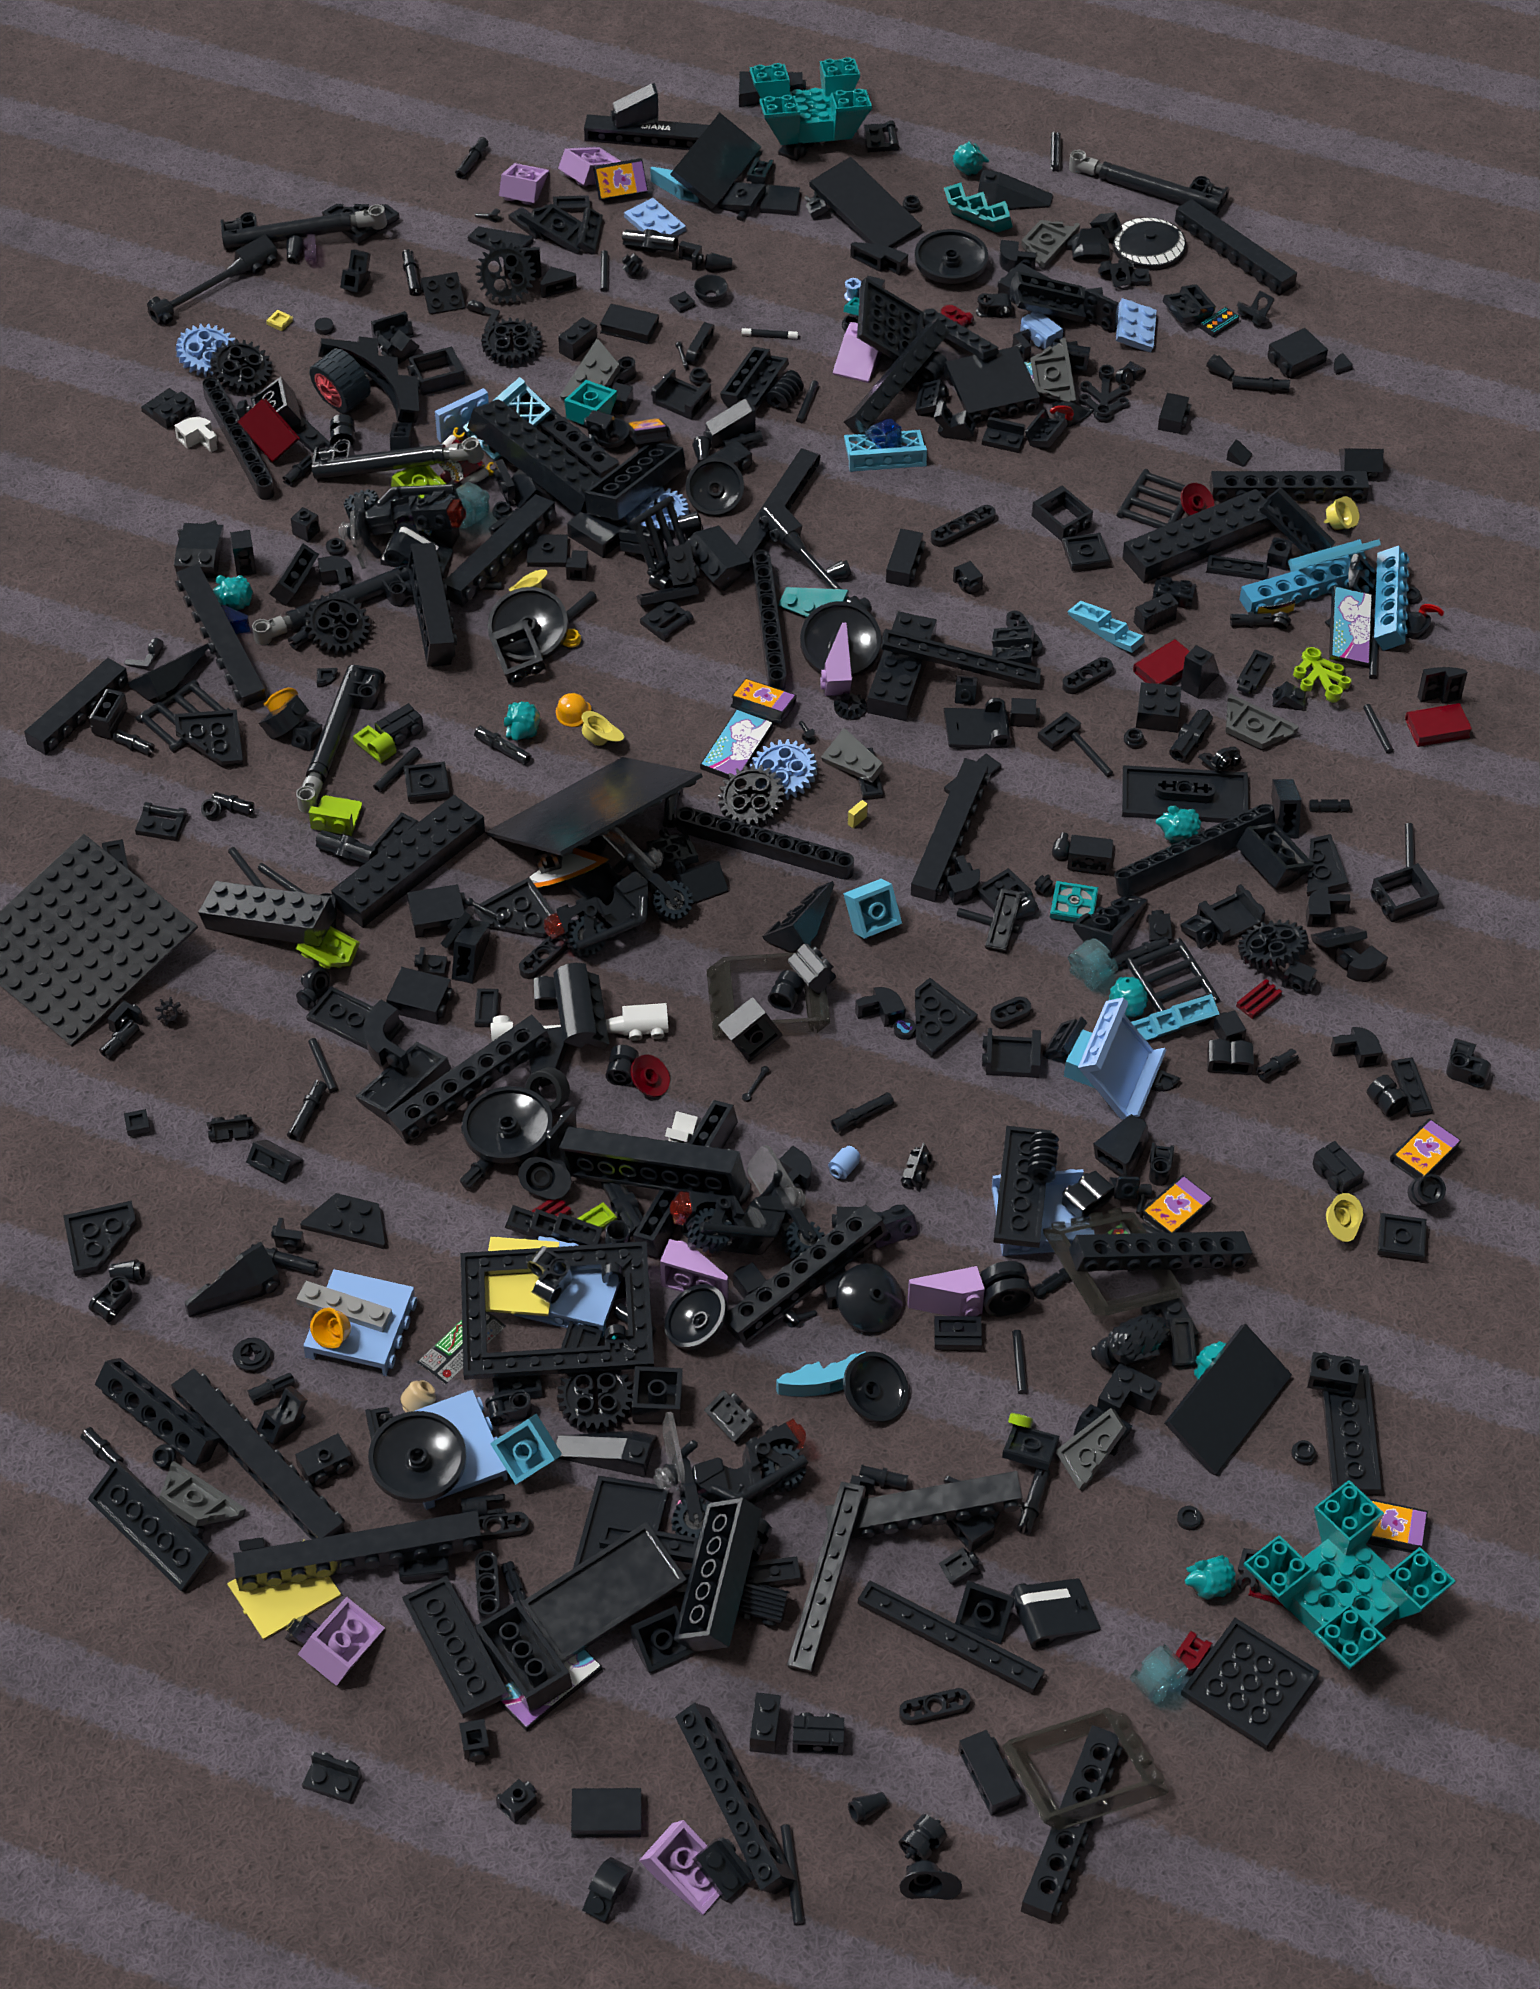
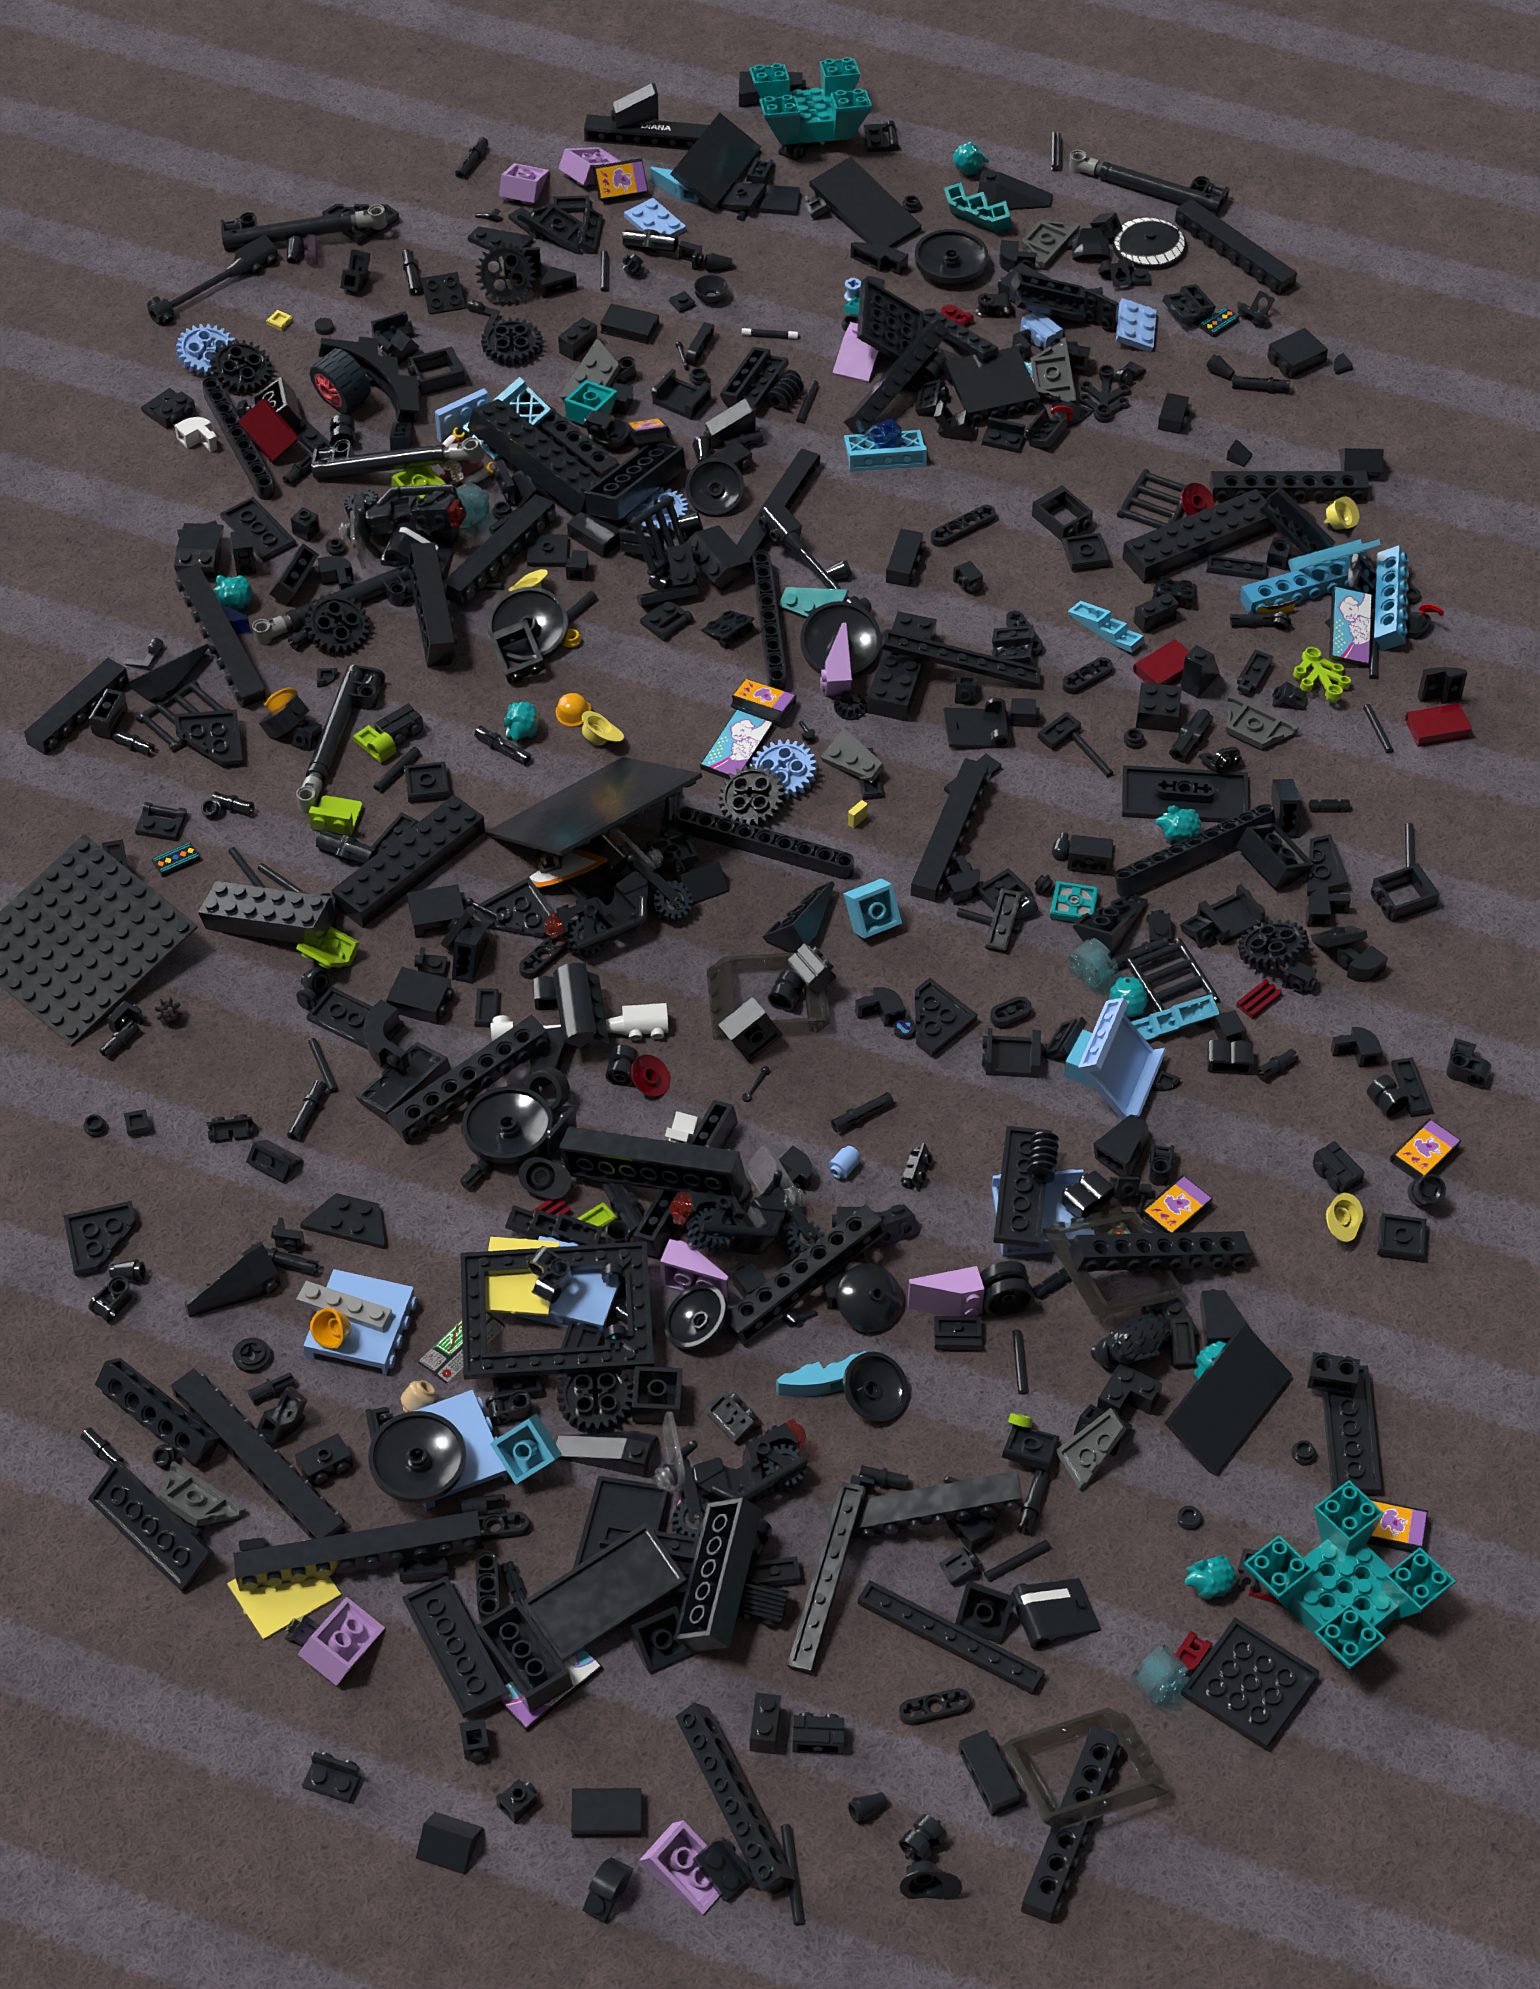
(94, 1125): none -> black plate
(176, 859): none -> black tile
(266, 533): none -> black tile
(448, 1842): none -> black slope
(730, 627): none -> black hinge
(1017, 1560): none -> black bar
(1219, 1316): none -> black slope

